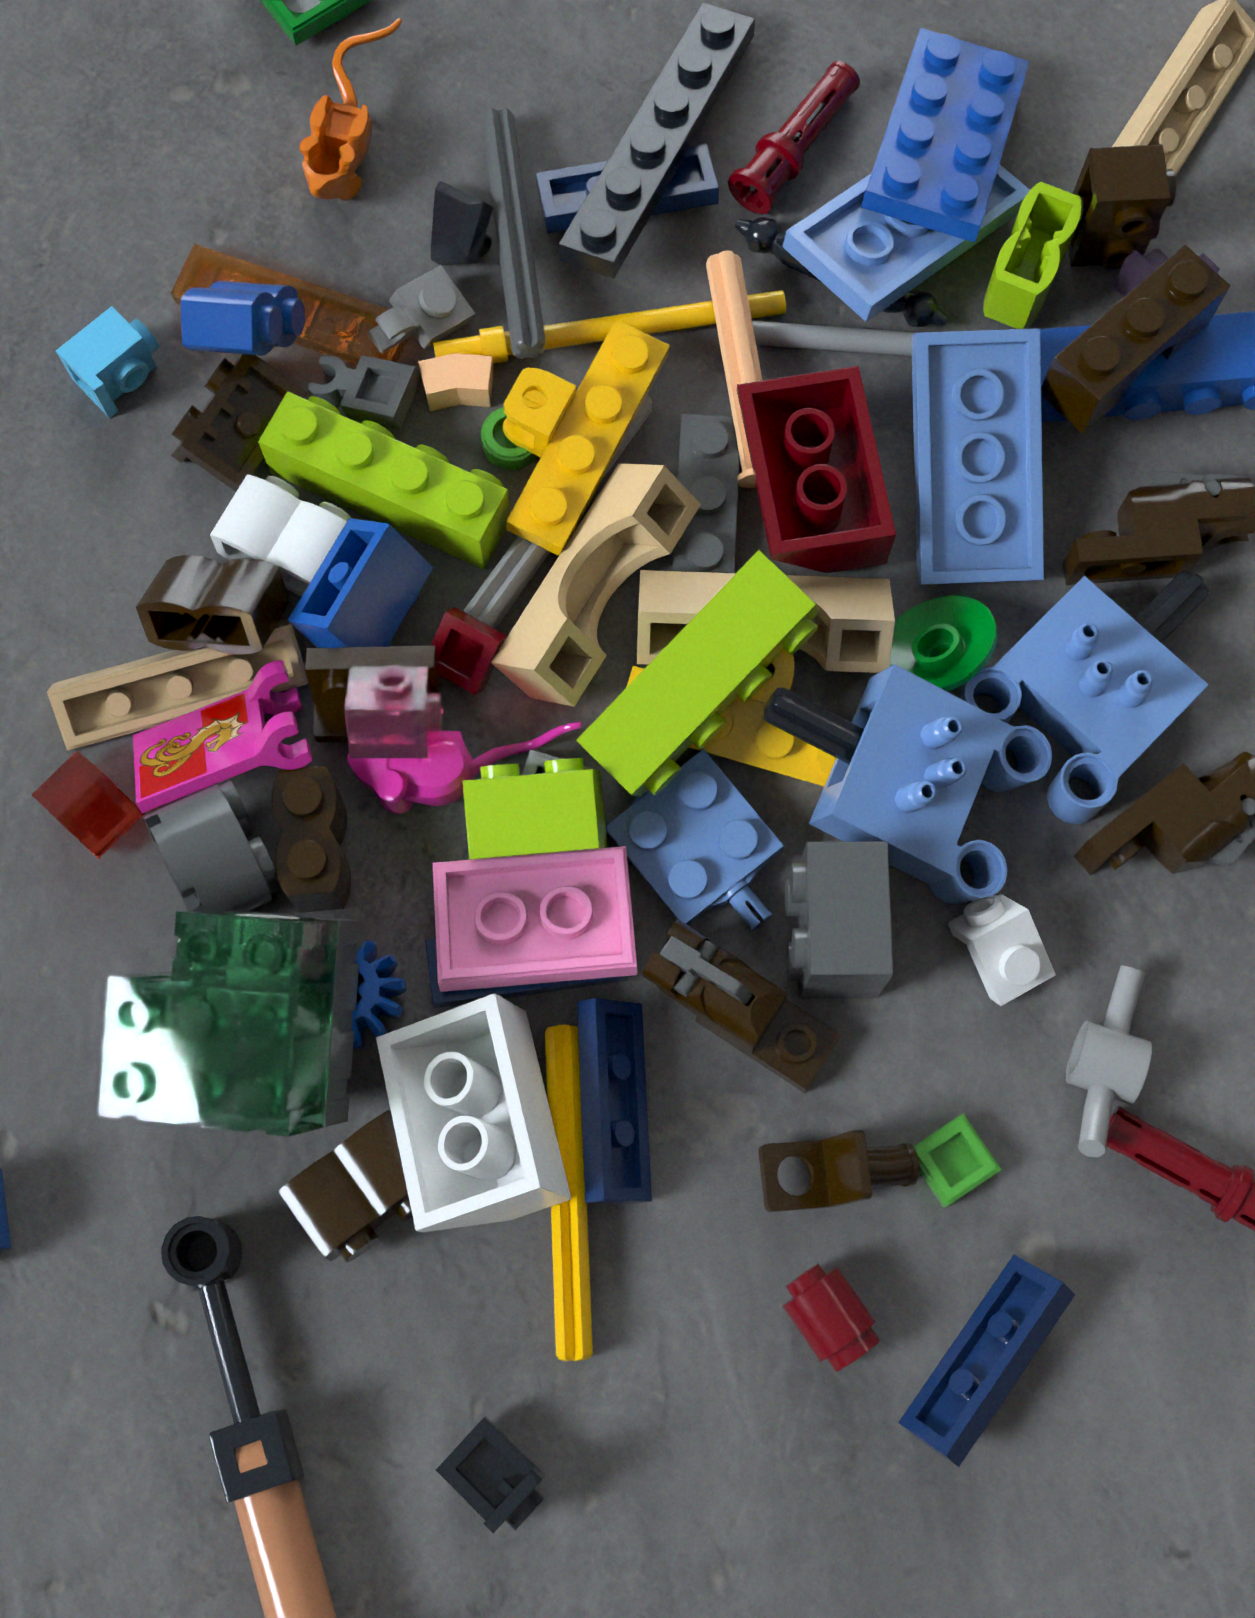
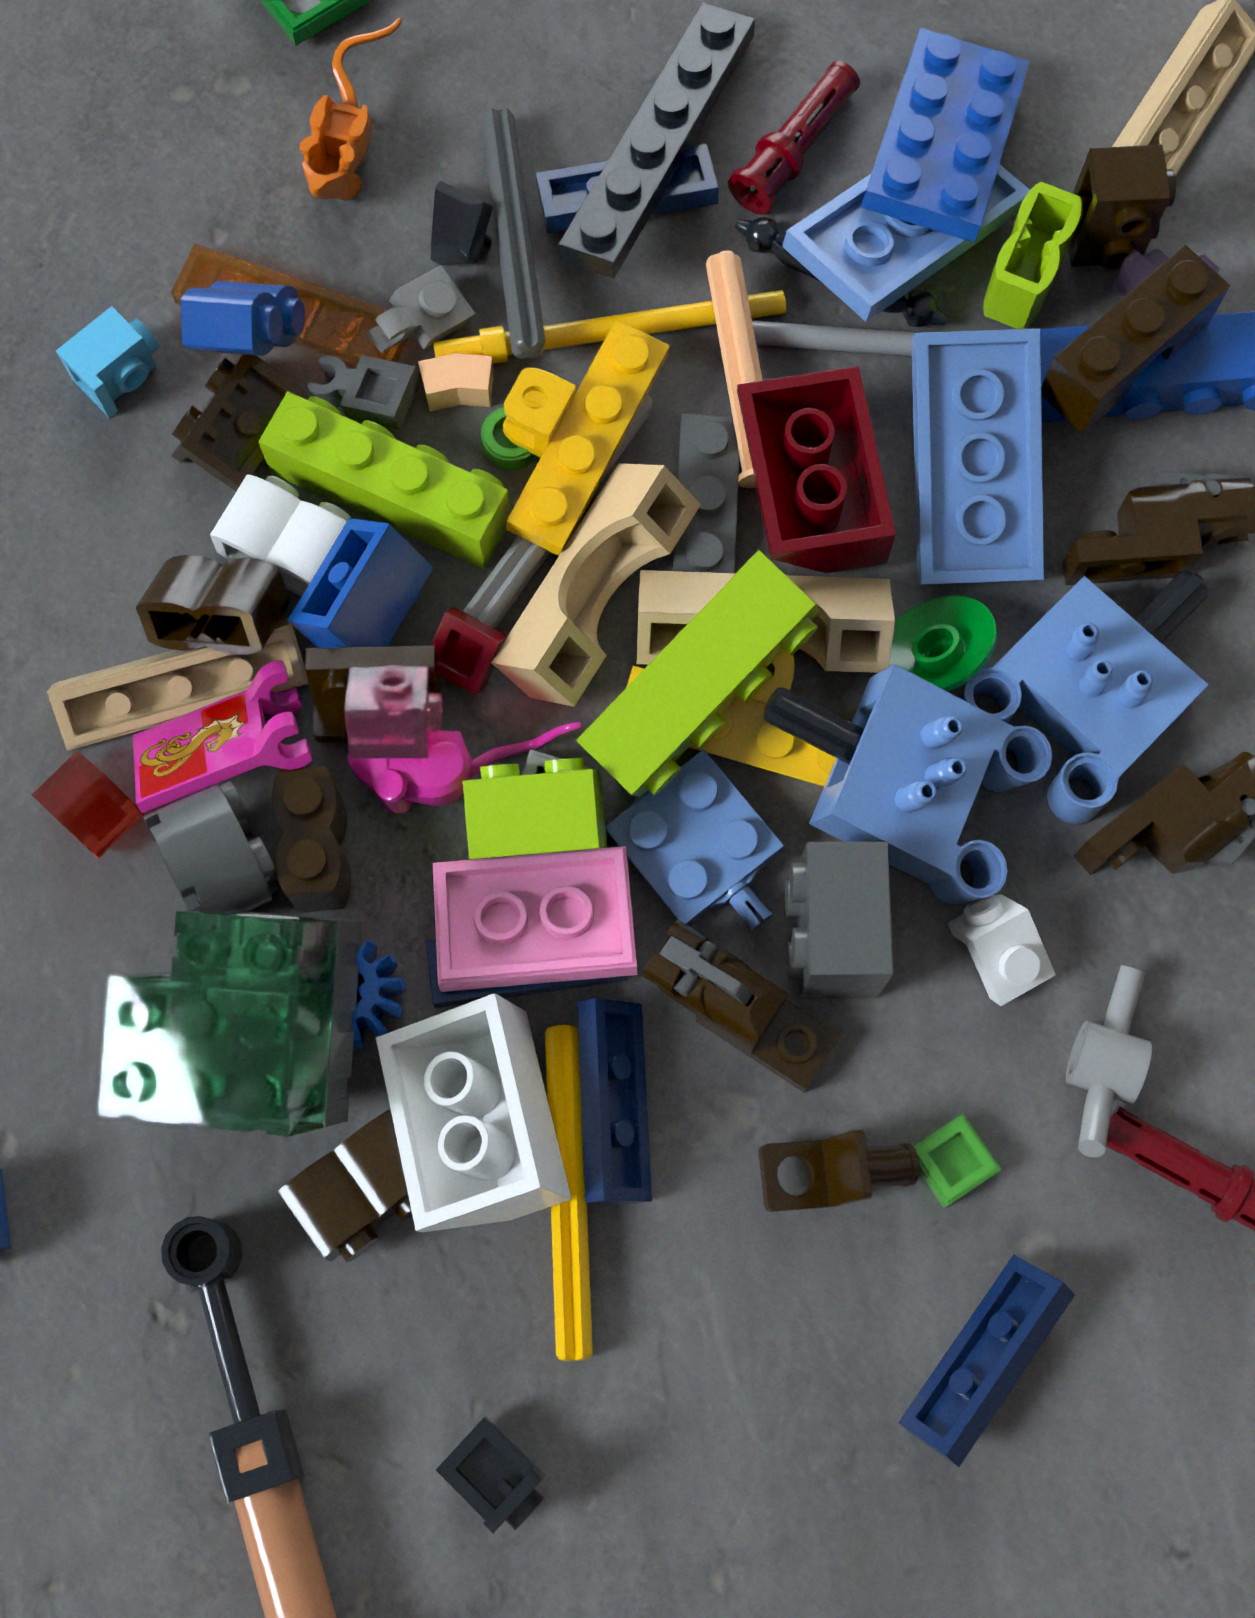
(830, 1316): dark red brick -> none

